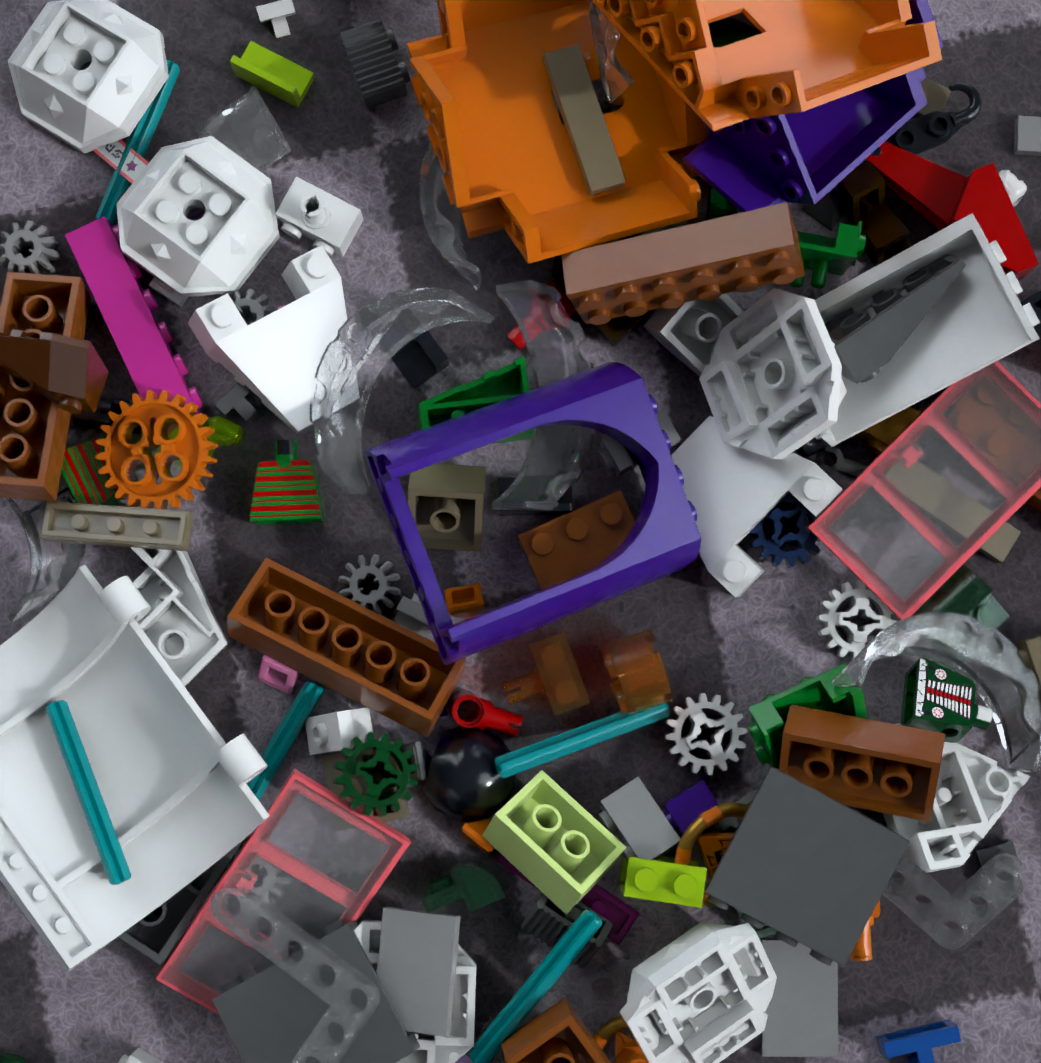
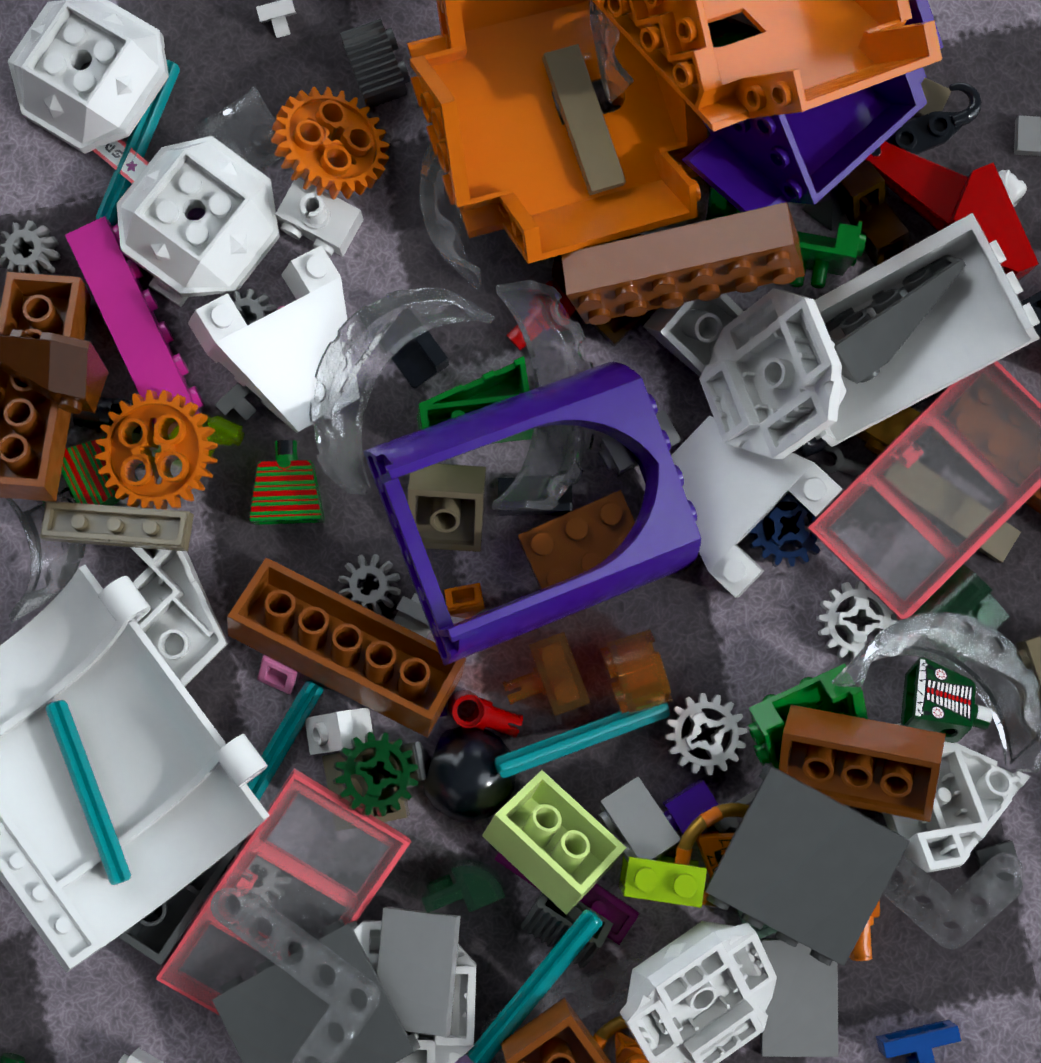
(273, 73): lime panel -> none
(334, 135): none -> orange gear
(473, 833): orange slope -> none

